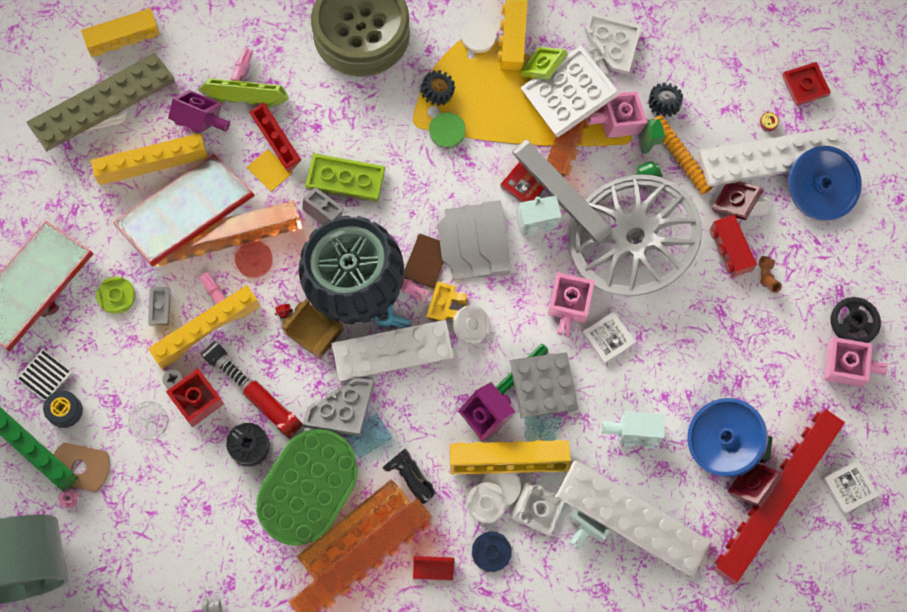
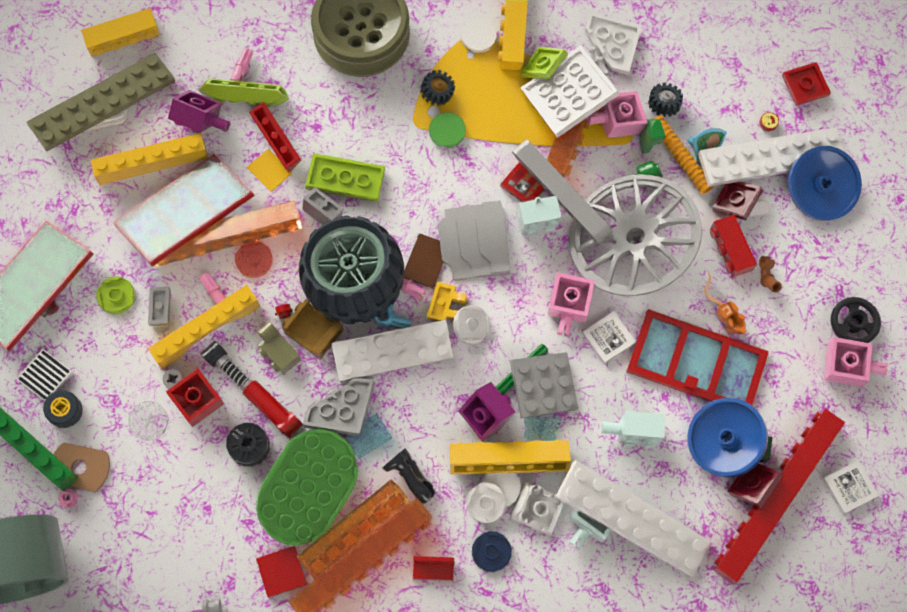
(277, 349): none -> olive hinge
(281, 571): none -> red tile
(696, 360): none -> door
(707, 139): none -> shield
(728, 314): none -> orange animal

